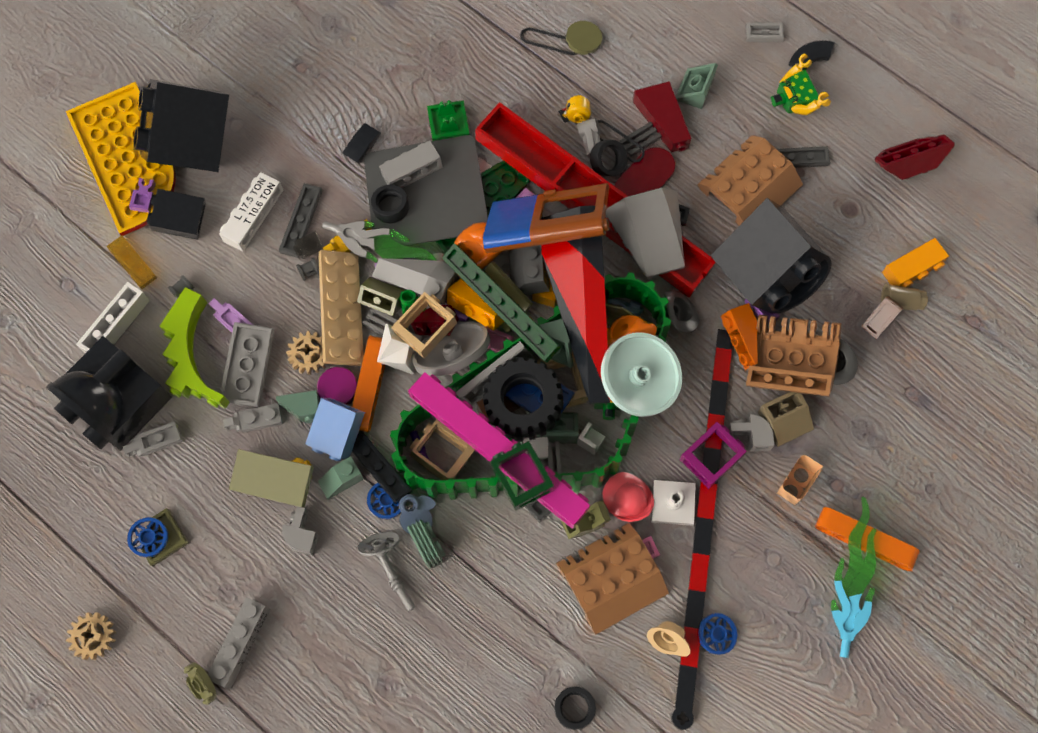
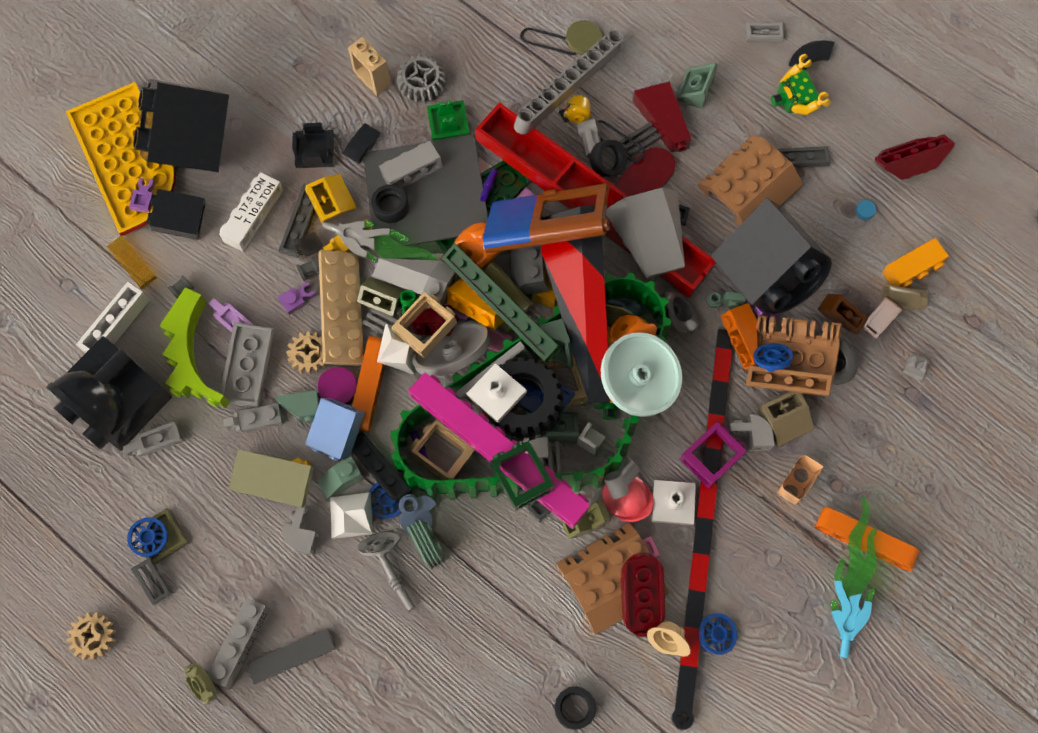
(149, 561): none -> dark grey tile
(290, 656): none -> dark grey tile
(294, 299): none -> medium lavender plate
(313, 146): none -> black panel
(330, 197): none -> yellow slope
(351, 515): none -> white slope
(369, 67): none -> tan window
(419, 87): none -> light grey gear
(488, 185): none -> dark purple piece
(496, 393): none -> white tile
(568, 82): none -> light grey beam
(619, 480): none -> light grey piece
(642, 593): none -> dark red tile
(729, 300): none -> sand green plate
(772, 358): none -> blue wheel
(840, 310): none -> reddish brown slope
(865, 210): none -> dark azure tile
(915, 366): none -> light grey tile

